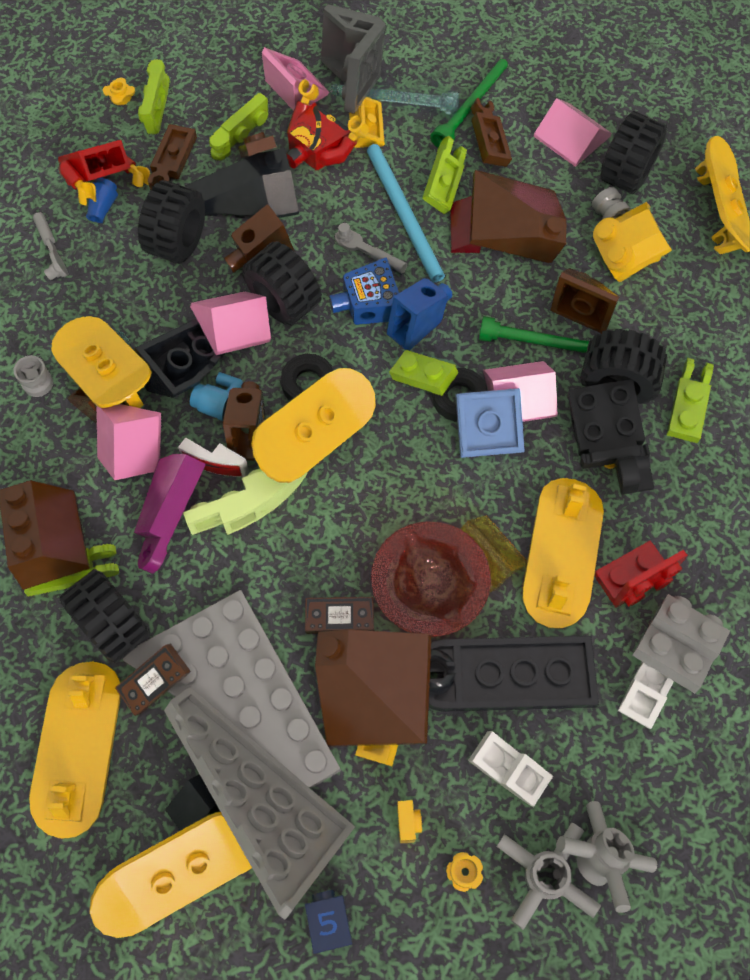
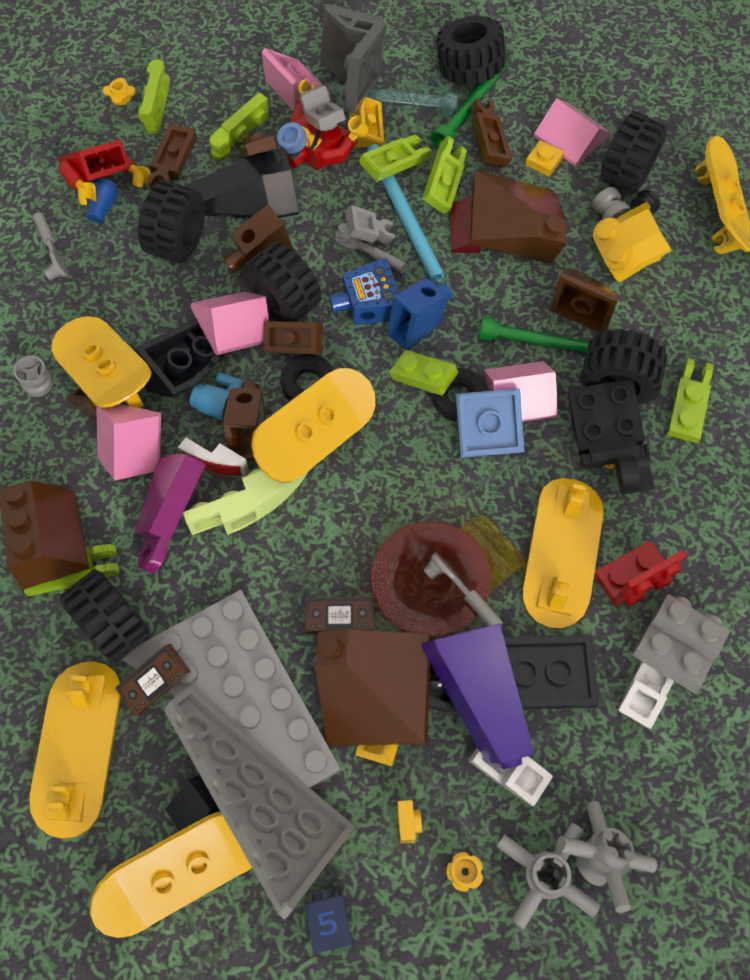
(292, 137): none -> medium blue tile
(293, 337): none -> reddish brown plate
(320, 110): none -> light grey bracket
(365, 226): none -> light grey plate
(394, 157): none -> lime hinge
(439, 566): none -> light grey piece
(471, 50): none -> black tyre
(484, 692): none -> dark purple slope
(544, 158): none -> yellow plate
(646, 196): none -> black bush

